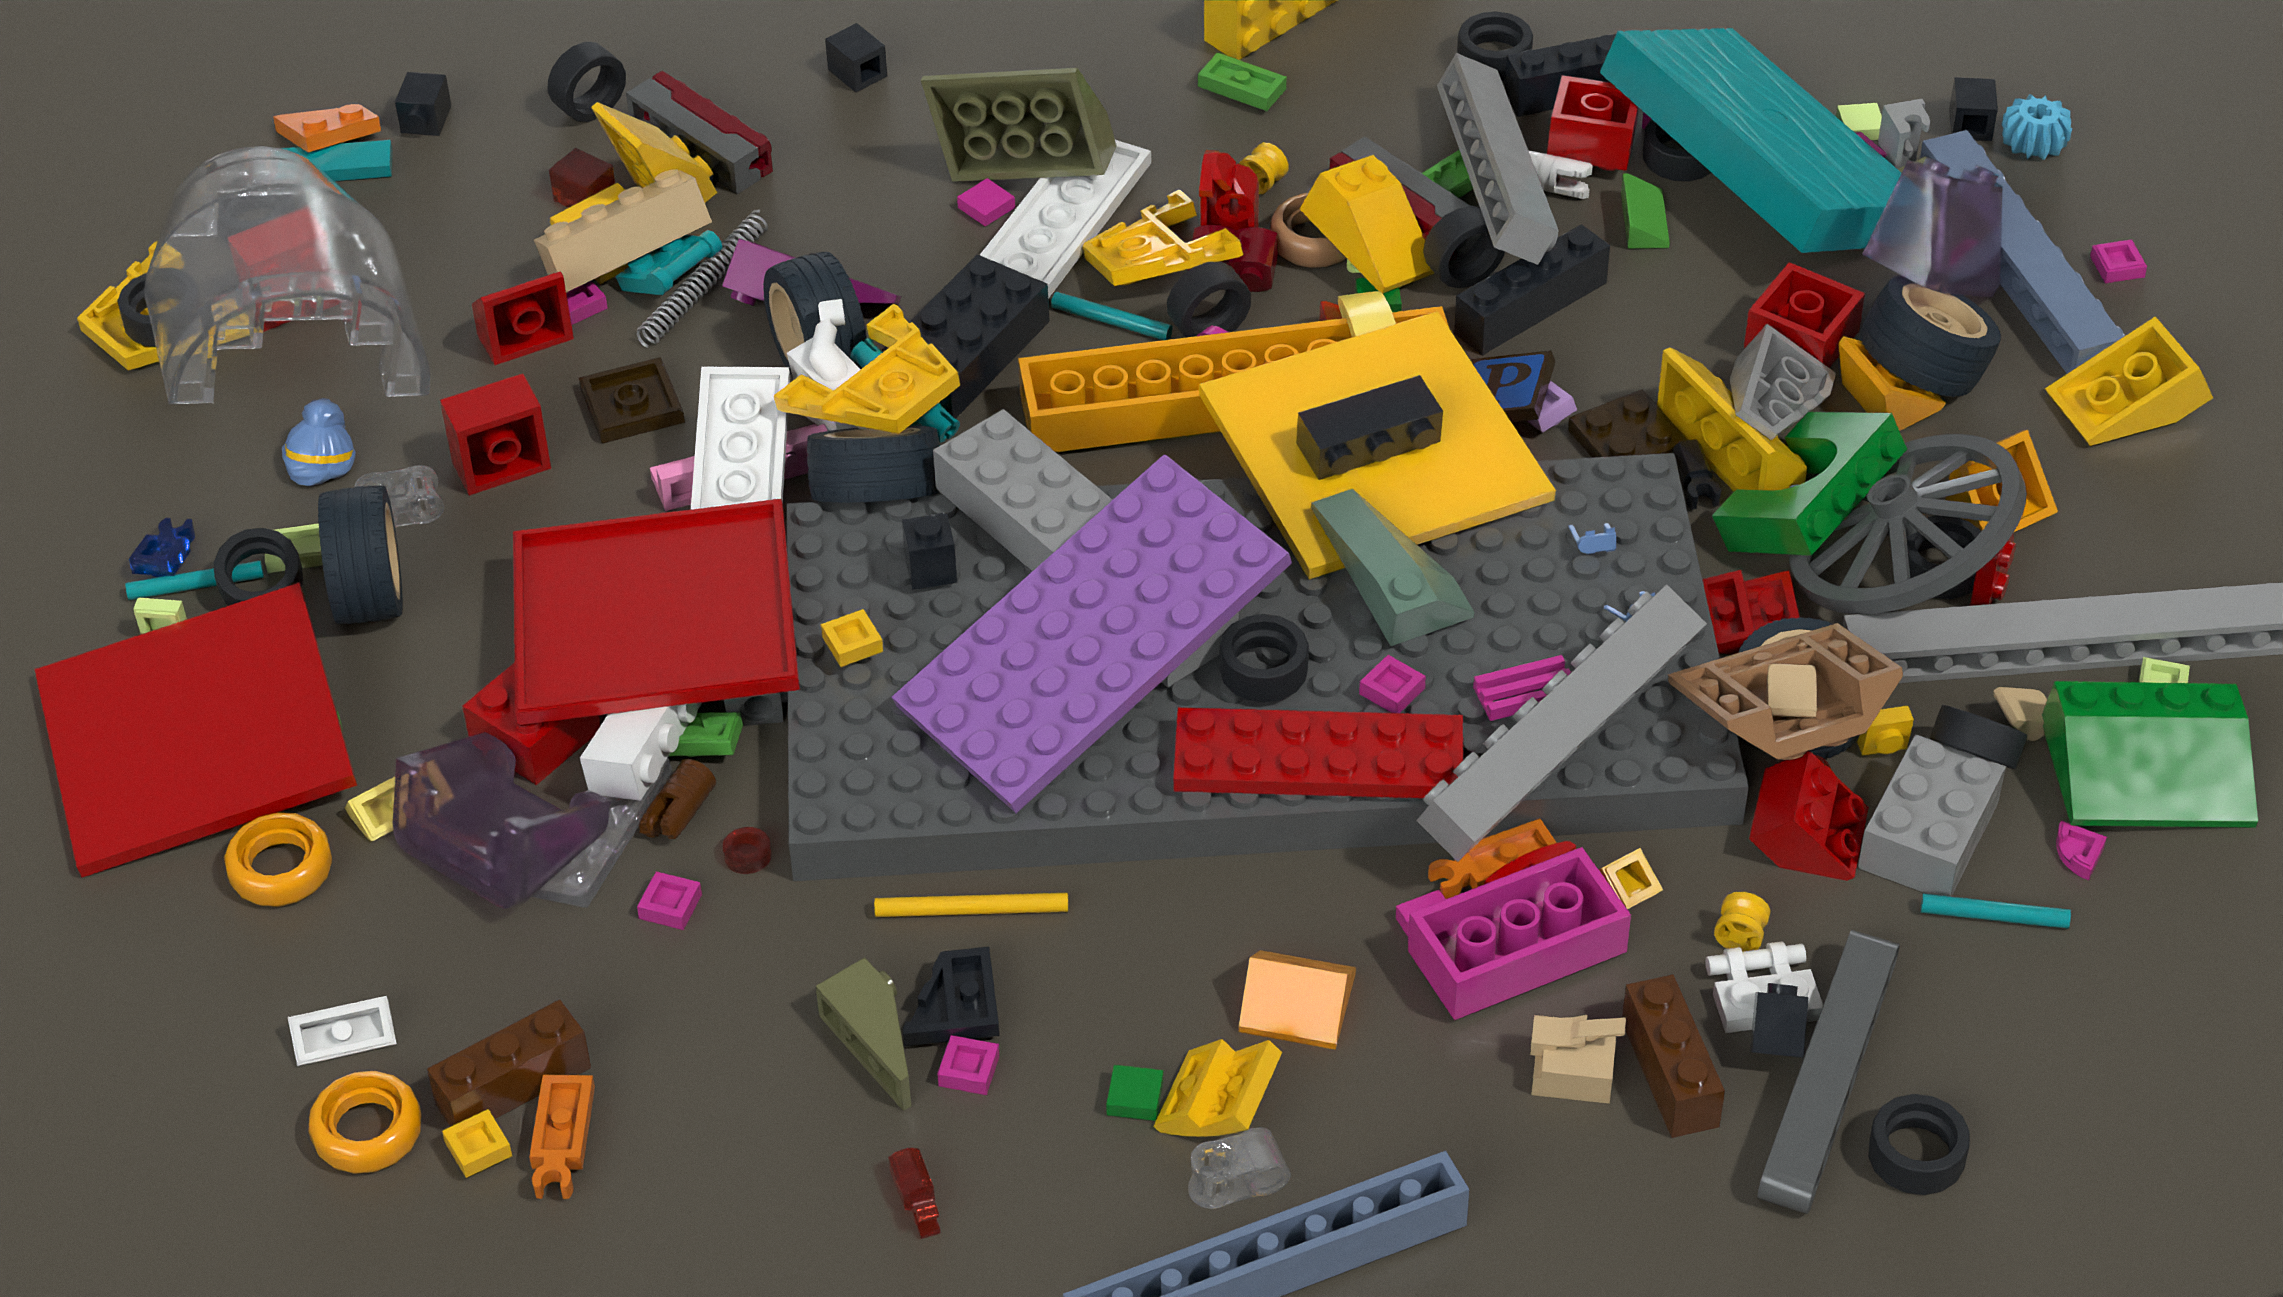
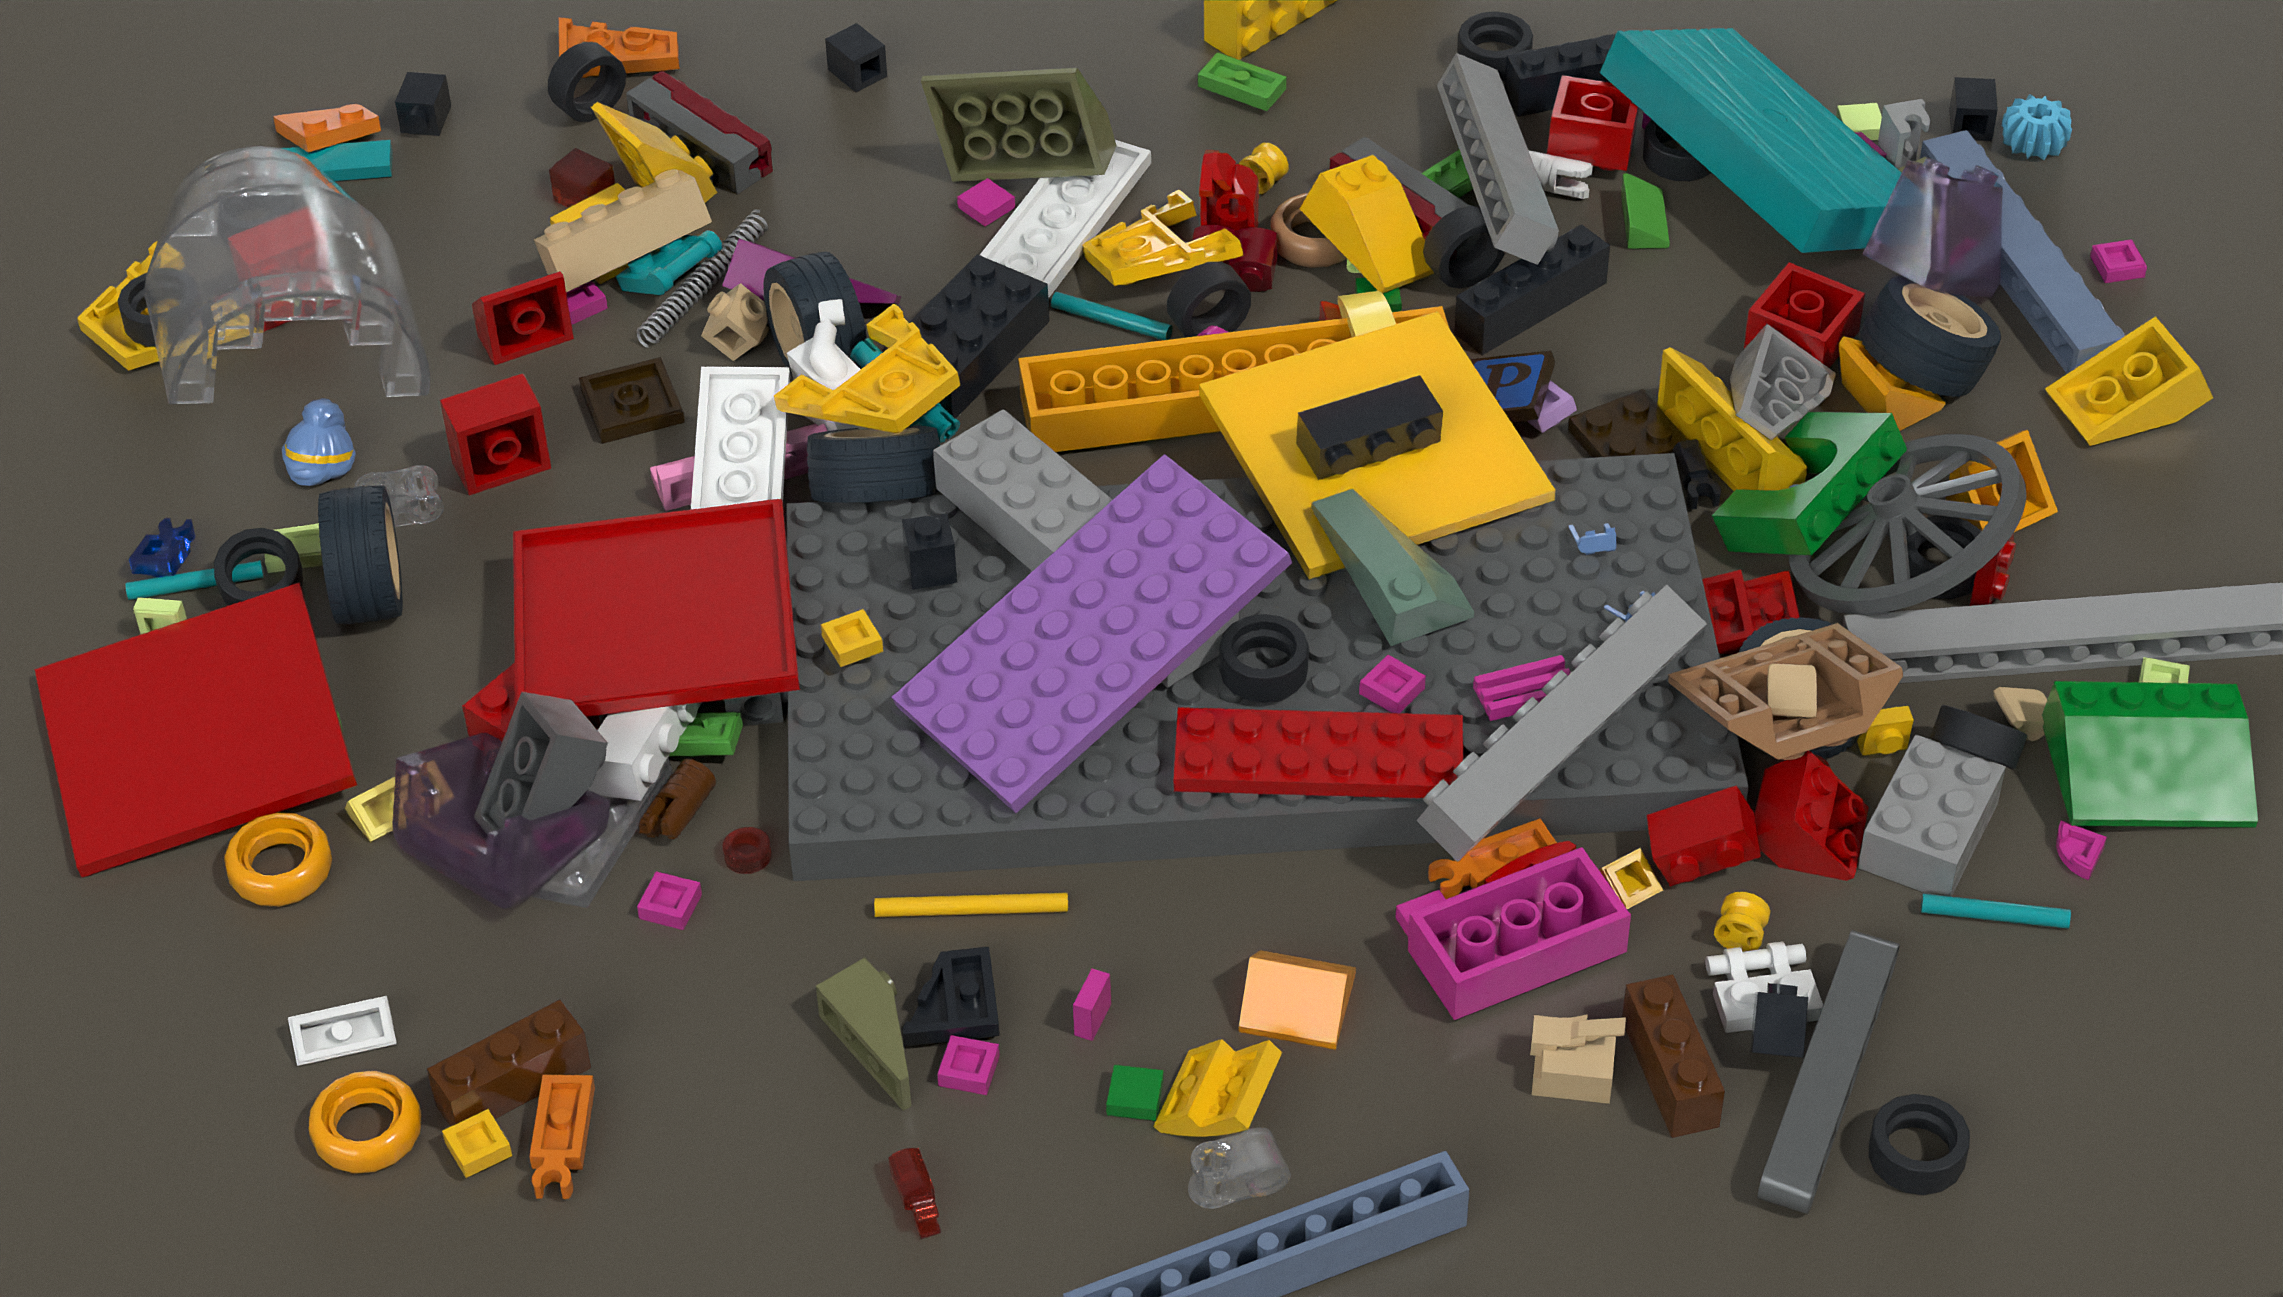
(542, 762): none -> dark grey slope
(635, 47): none -> orange wing
(736, 322): none -> tan brick
(1092, 1004): none -> dark pink tile
(1703, 835): none -> red brick

